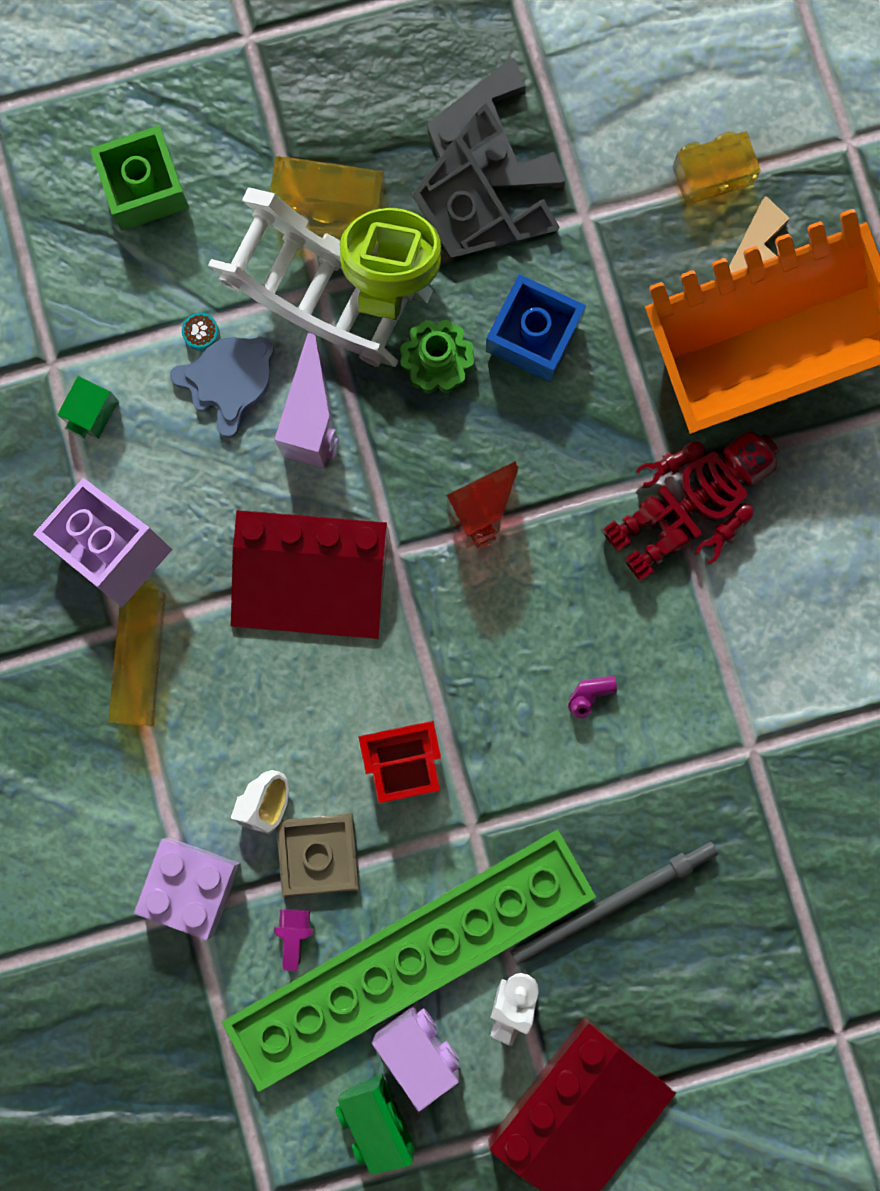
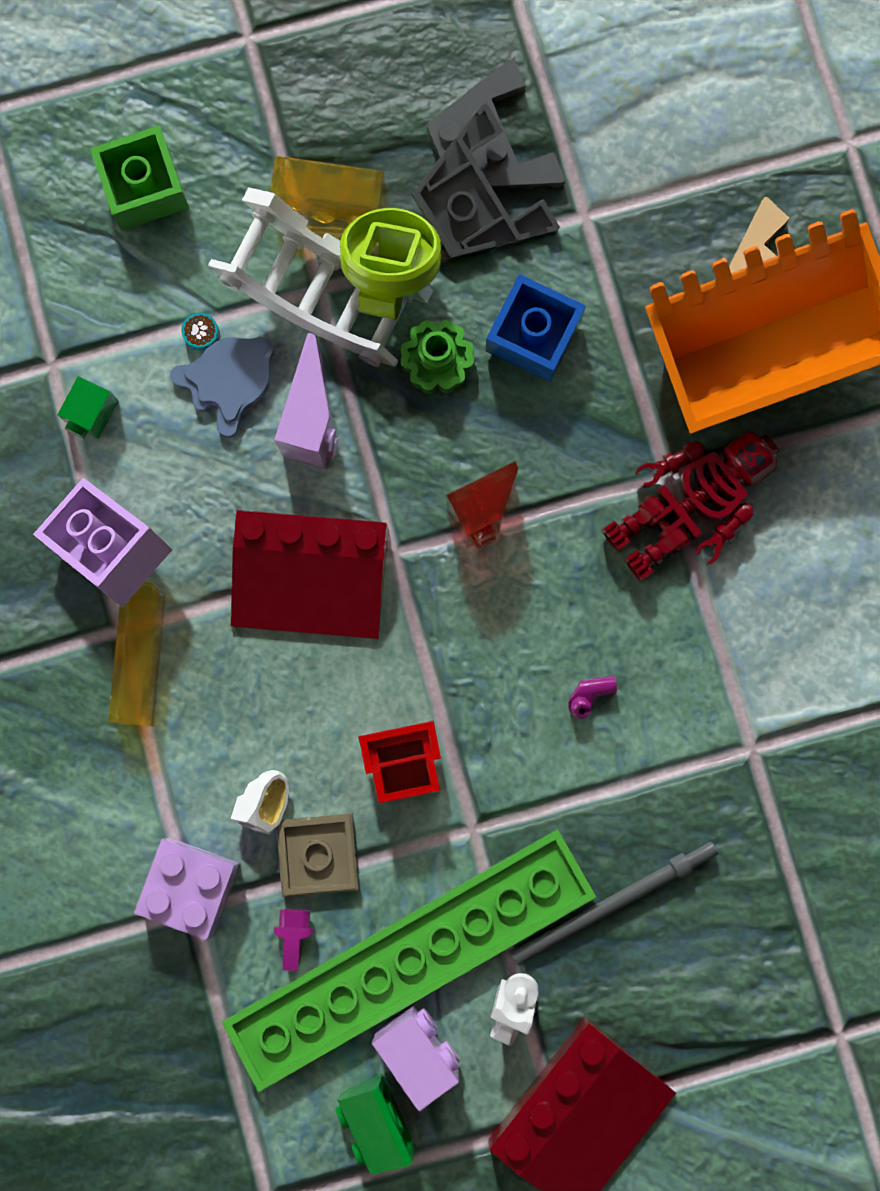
(716, 167): clear yellow brick -> none

